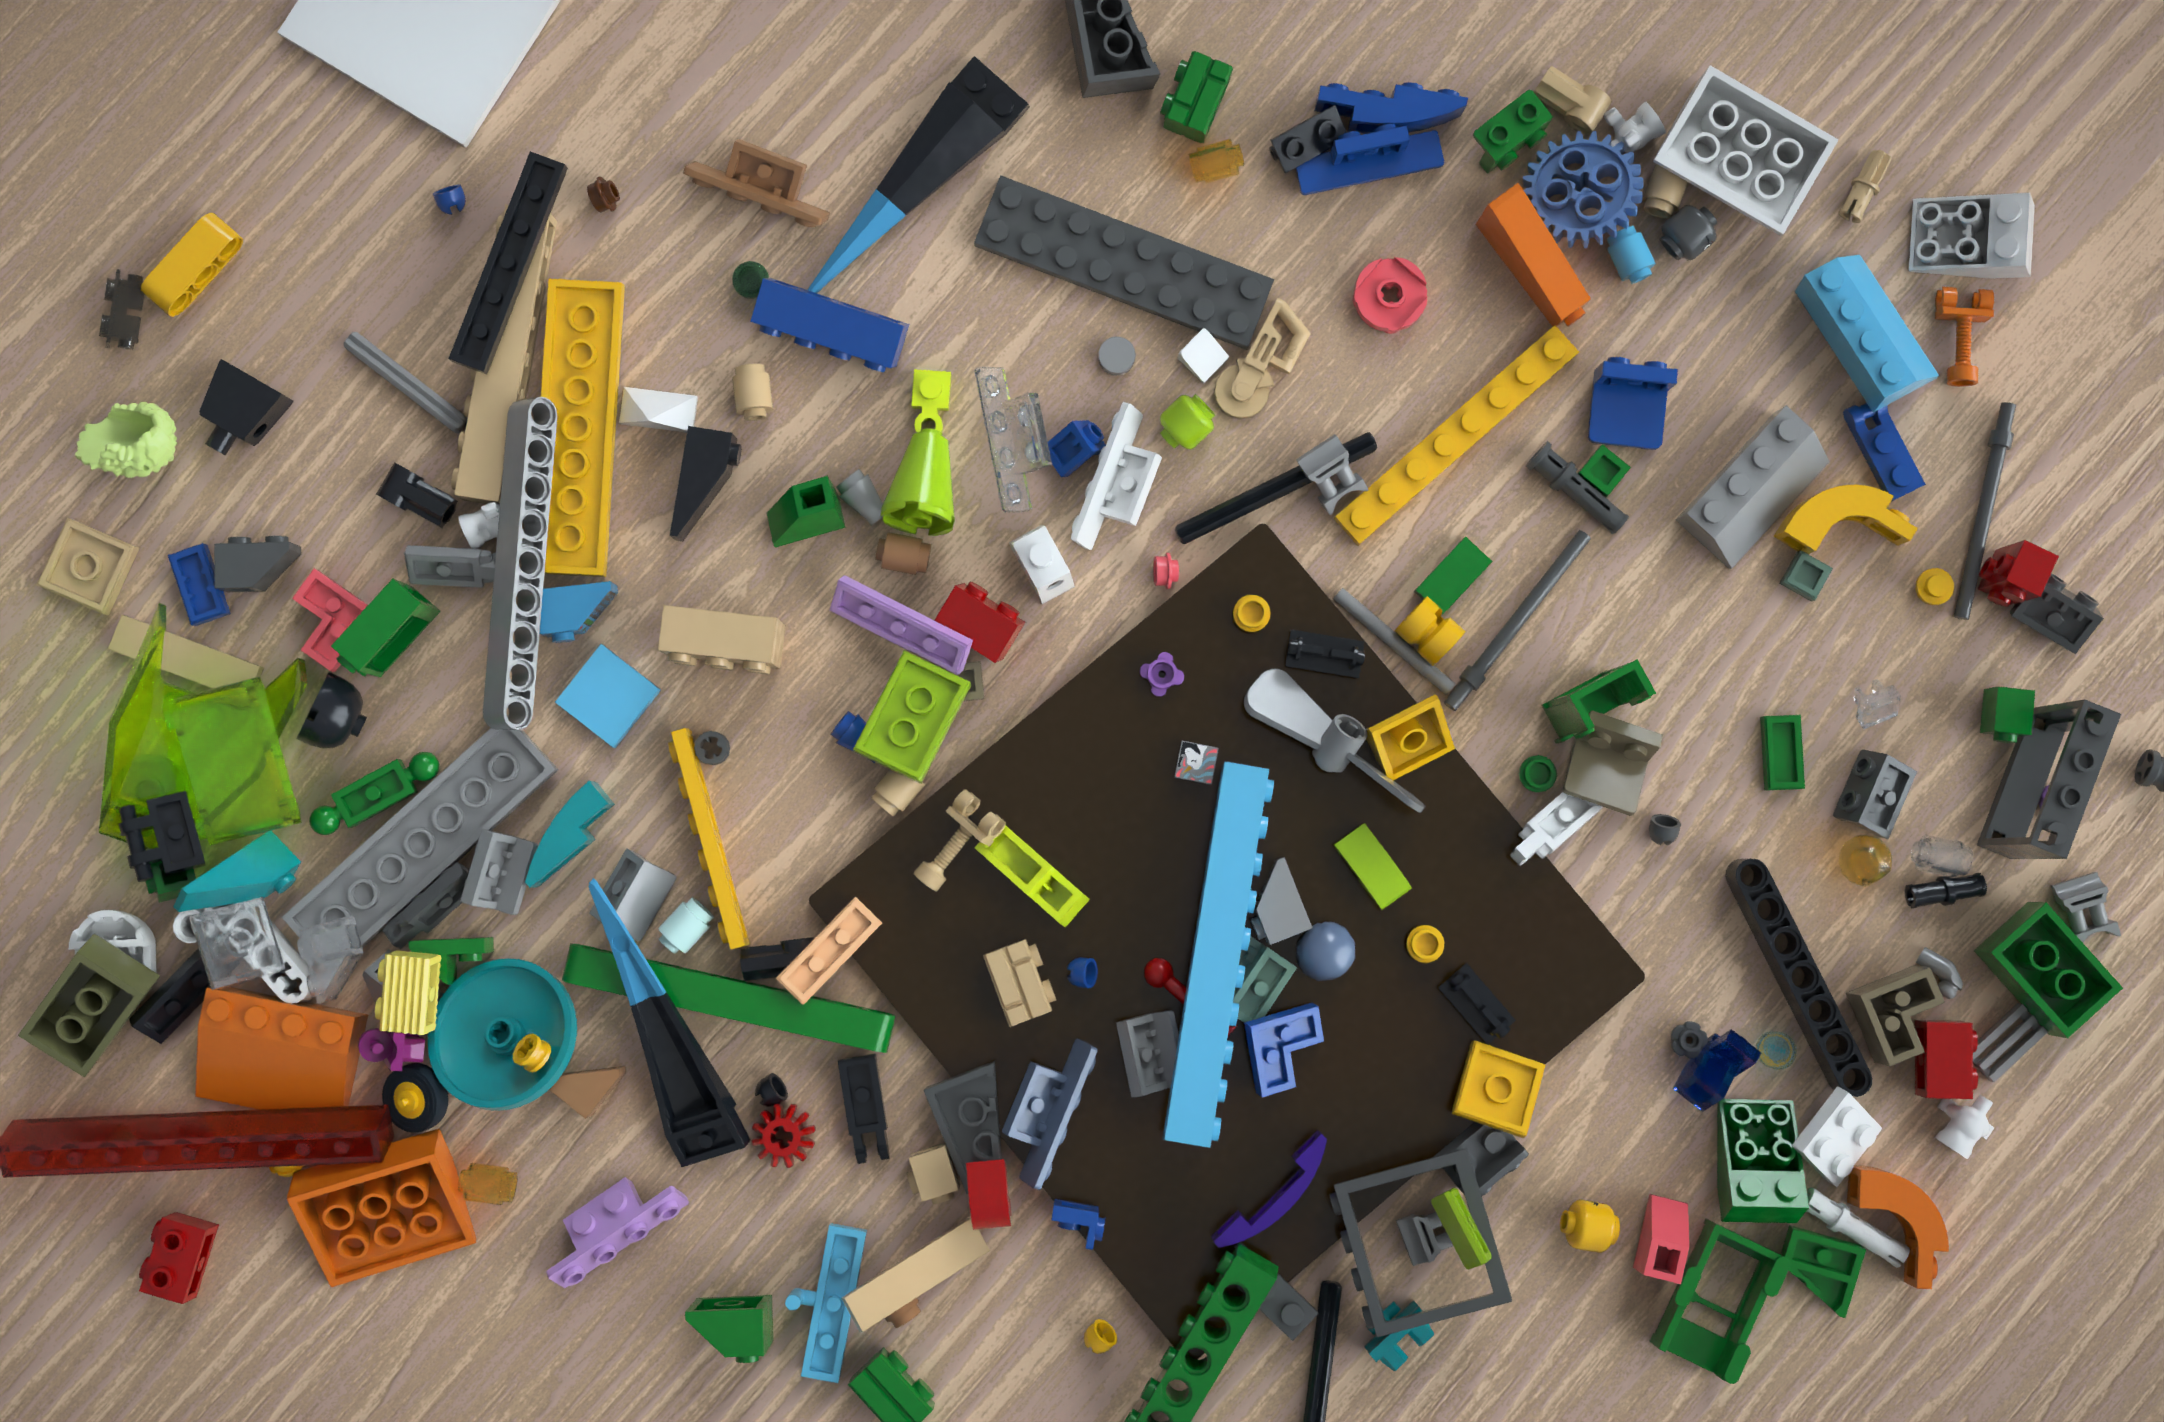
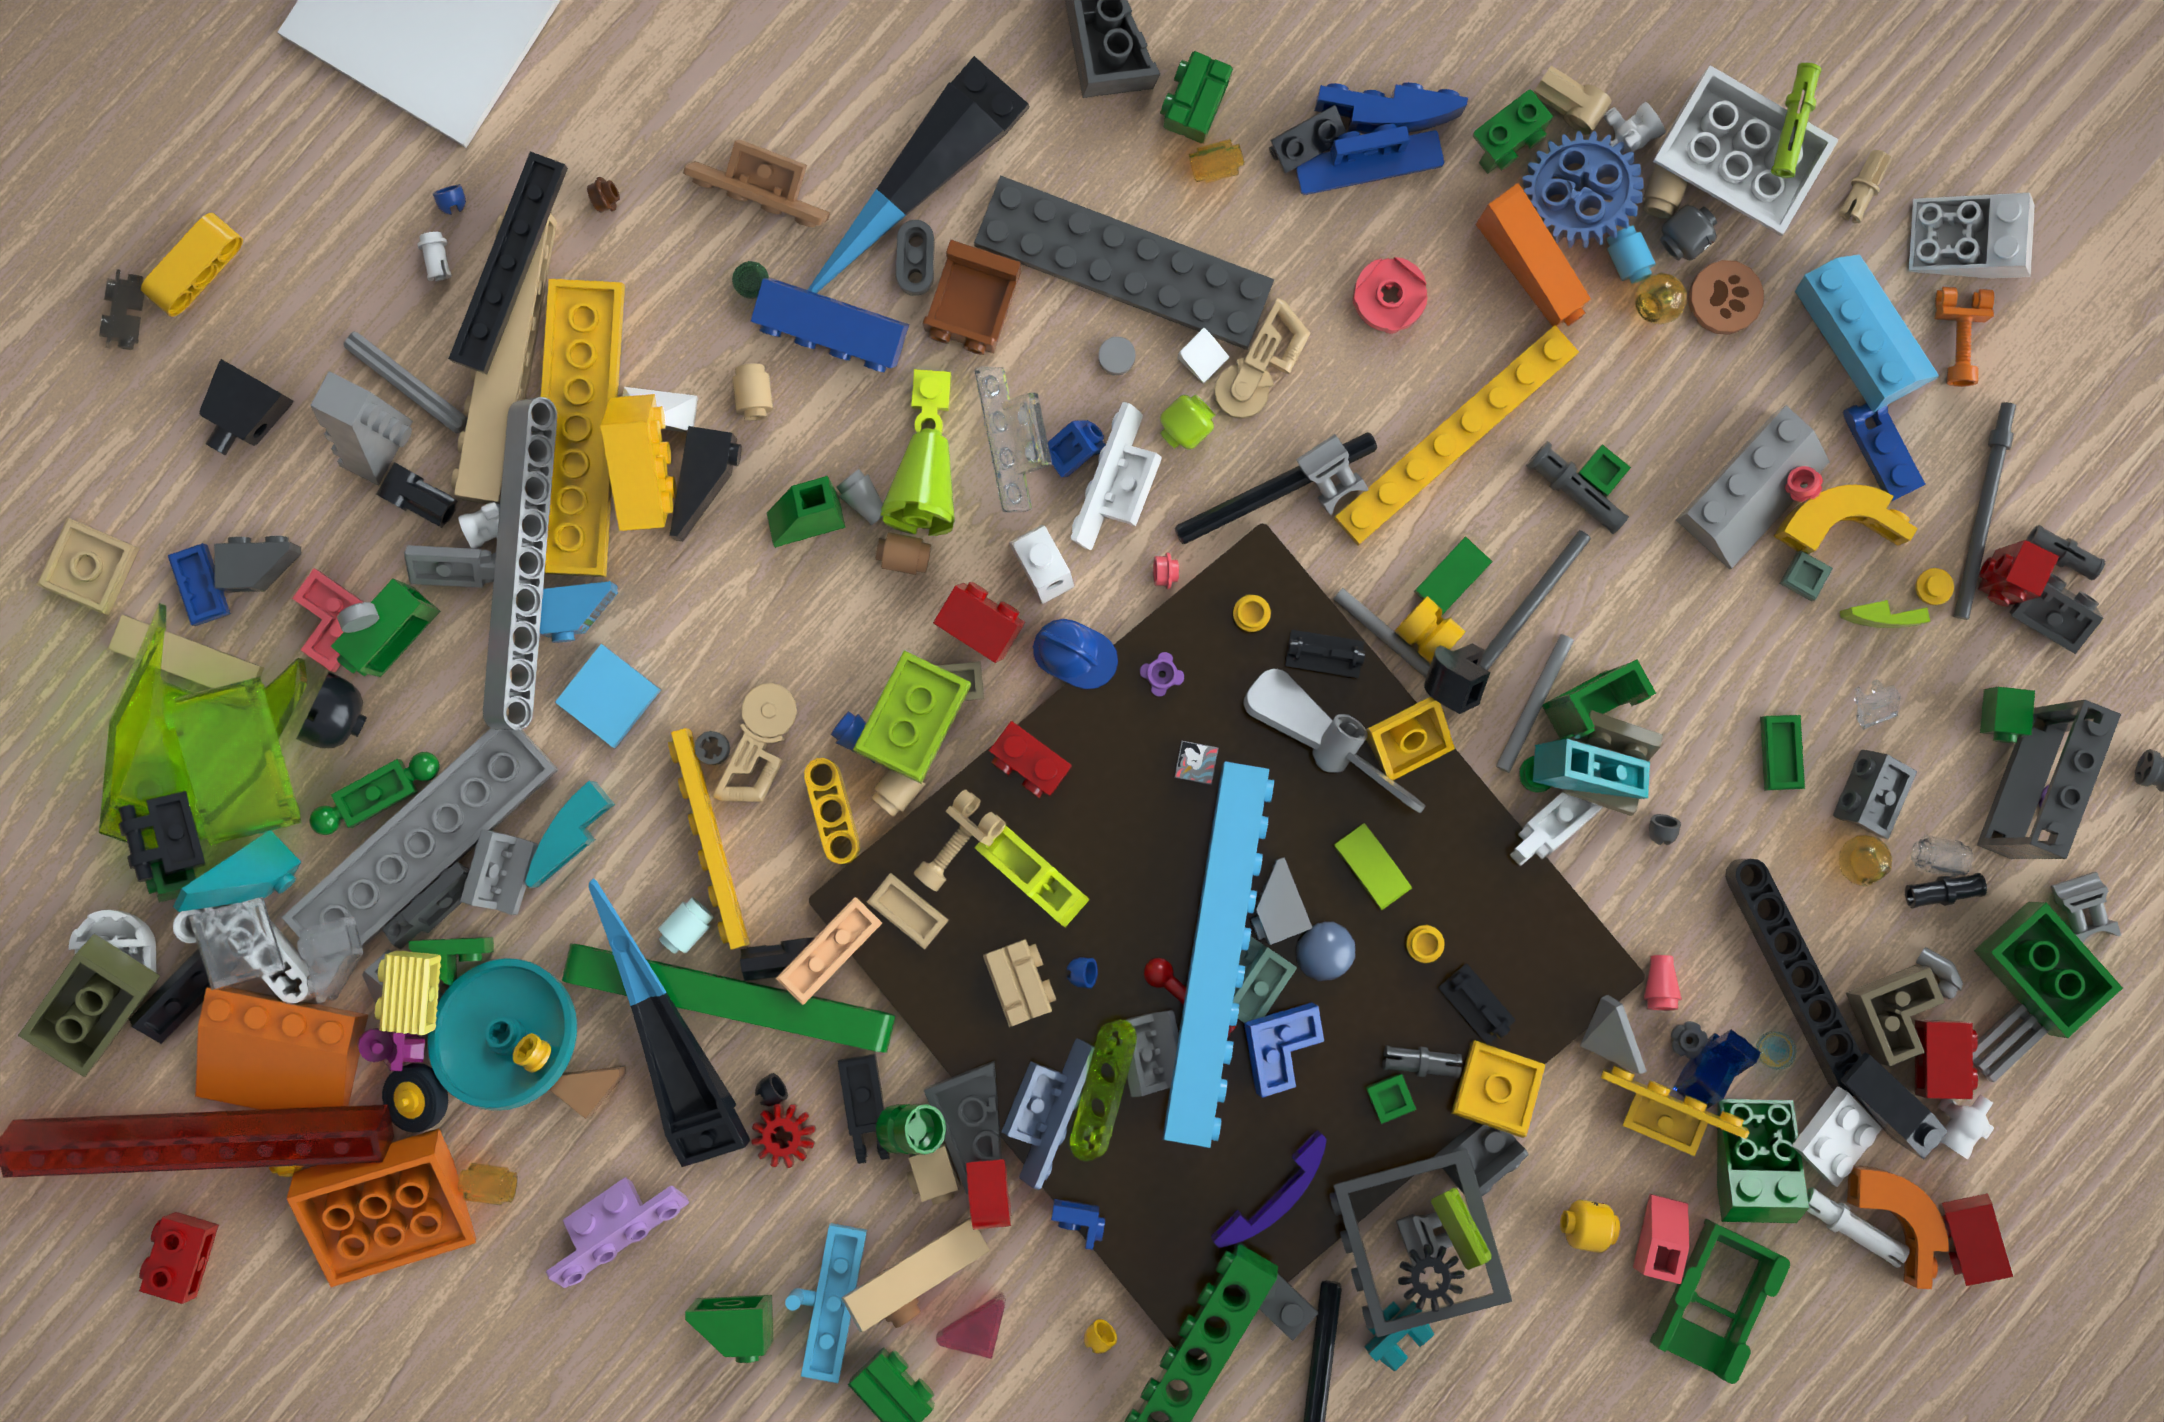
(129, 441): yellowish green piece -> none
(358, 617): none -> light grey tile
(360, 426): none -> light grey wedge
(434, 255): none -> white pin
(636, 892): light grey panel -> none
(638, 462): none -> yellow brick
(721, 639): tan brick -> none
(767, 715): none -> tan piece
(819, 797): none -> yellow beam
(901, 625): lavender tile -> none
(907, 911): none -> tan tile
(911, 1129): none -> green wheel
(915, 259): none -> dark grey plate
(972, 298): none -> dark orange panel
(975, 1331): none -> clear pink slope
(1030, 759): none -> red brick
(1075, 654): none -> blue piece
(1107, 1092): none -> clear neon green beam
(1390, 1098): none -> green plate
(1422, 1061): none -> dark grey pin
(1422, 1288): none -> black gear
(1457, 678): none -> black brick
(1535, 703): none -> light grey bar
(1590, 769): none -> teal slope
(1612, 1036): none -> light grey slope
(1629, 403): blue bracket -> none
(1660, 298): none -> clear yellow piece
(1662, 985): none -> coral cone
(1668, 1118): none -> yellow bracket
(1726, 297): none -> nougat tile
(1801, 476): none -> coral plate
(1805, 80): none -> lime pin
(1824, 1265): green wing -> none
(1879, 616): none -> lime slope
(1894, 1106): none -> black slope
(1976, 1239): none -> red brick
(2068, 552): none -> dark grey pin

